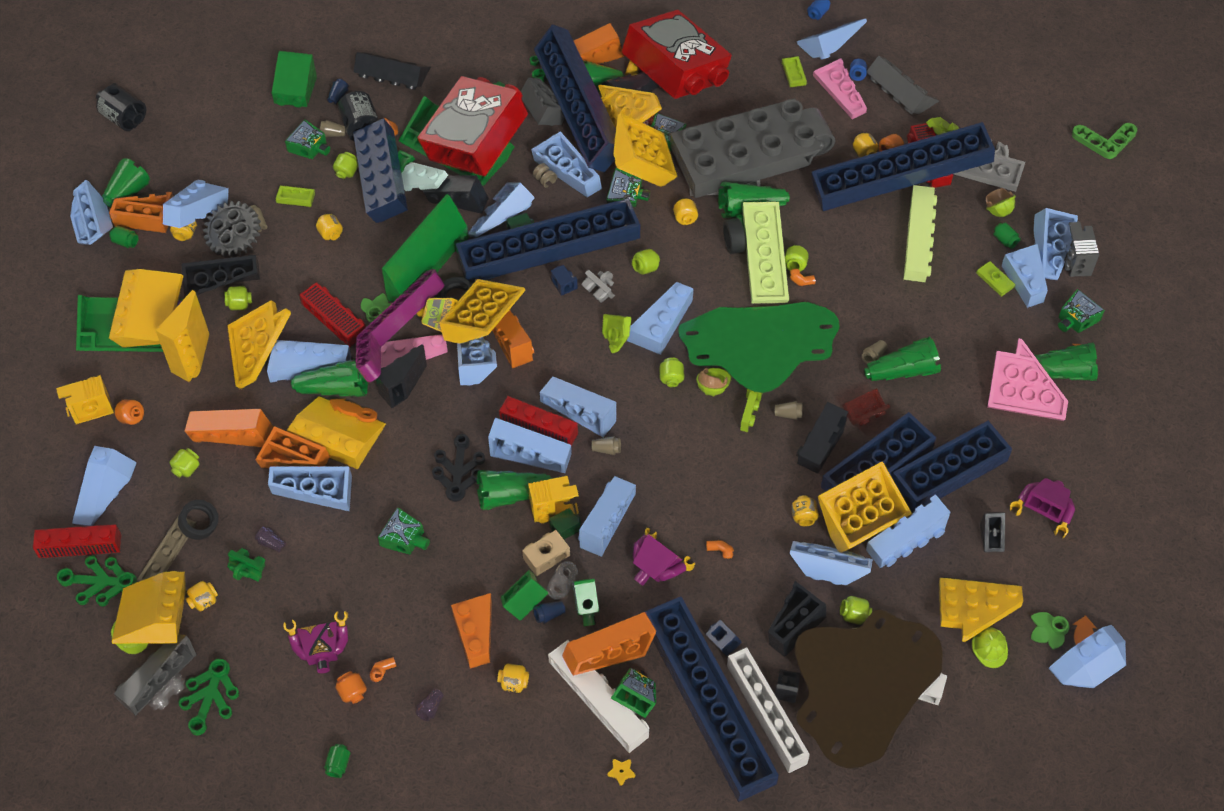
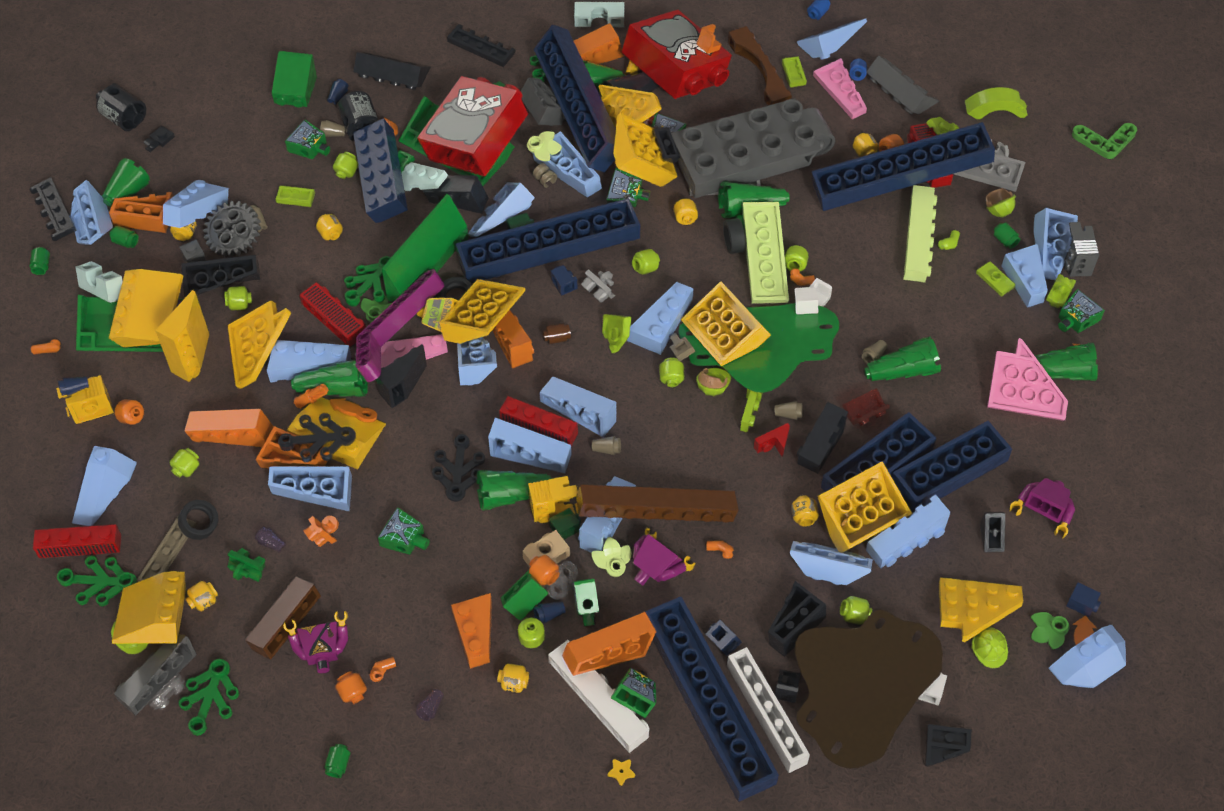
(39, 261): none -> green brick
(52, 347): none -> orange arm
(54, 209): none -> black hinge
(72, 385): none -> dark blue cone
(94, 281): none -> light aqua arch
(158, 137): none -> black plate
(192, 252): none -> dark grey brick
(291, 605): none -> reddish brown brick
(310, 396): none -> orange axle
(319, 438): none -> black plant
(320, 531): none -> orange hips
(353, 296): none -> green plant
(479, 46): none -> black hinge
(531, 632): none -> lime head
(544, 570): none -> orange head
(545, 146): none -> yellowish green plate
(556, 333): none -> reddish brown brick
(587, 11): none -> light aqua arch
(612, 554): none -> yellowish green plate
(656, 503): none -> reddish brown brick
(666, 144): none -> black slope
(681, 348): none -> dark tan plate
(707, 39): none -> orange panel
(725, 325): none -> yellow slope
(745, 45): none -> reddish brown arch
(776, 437): none -> red slope
(806, 300): none -> white panel
(824, 291): none -> white panel
(946, 743): none -> black wing
(951, 242): none -> lime arm
(994, 100): none -> lime arch
(1060, 291): none -> lime hips
(1084, 600): none -> dark blue brick

